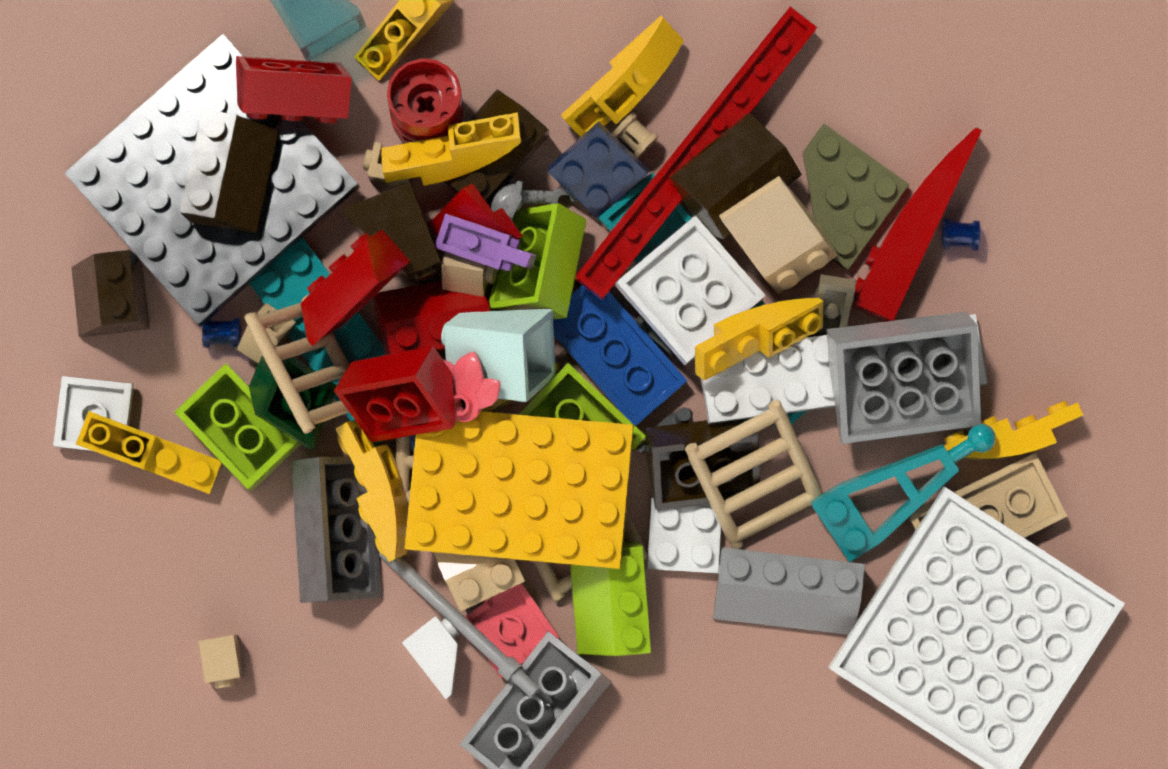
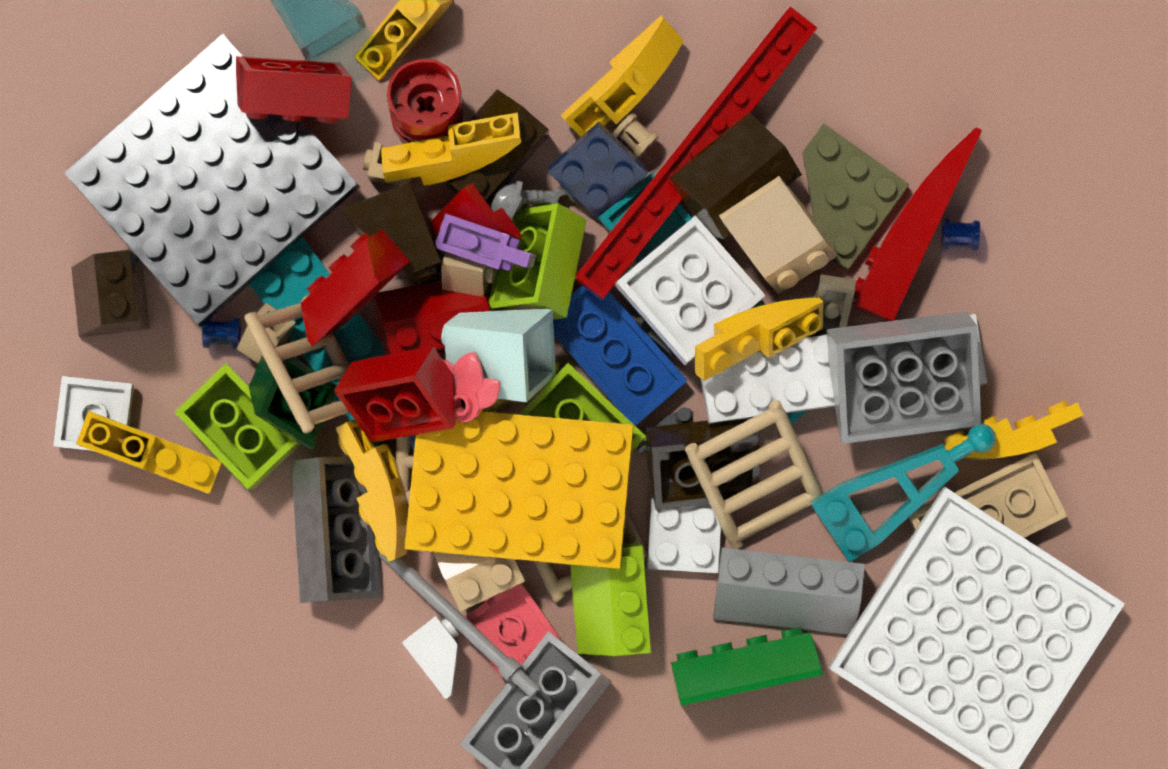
(221, 660): tan brick -> none
(229, 172): dark brown slope -> none
(745, 668): none -> green slope

